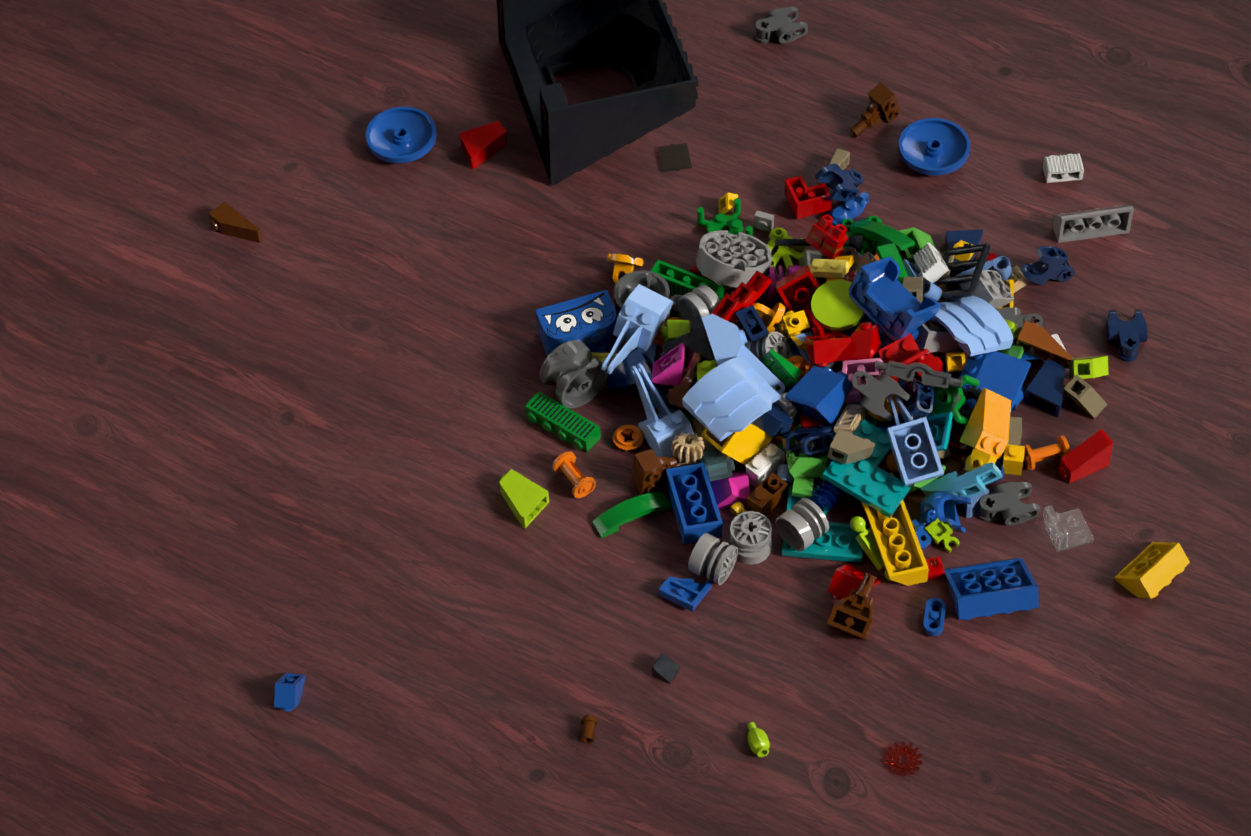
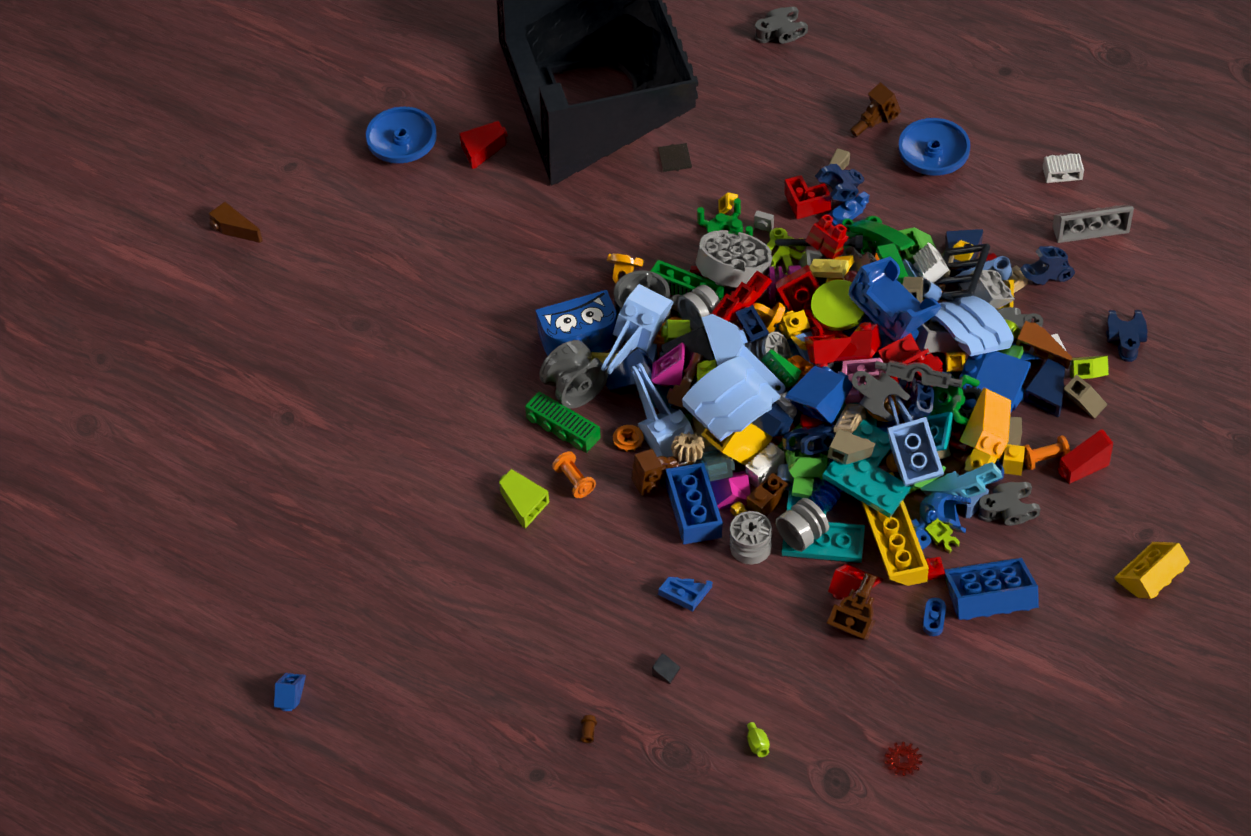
(630, 510): green slope -> none
(713, 559): light grey wheel -> none
(868, 542): lime plate -> none
(1067, 528): clear bracket -> none

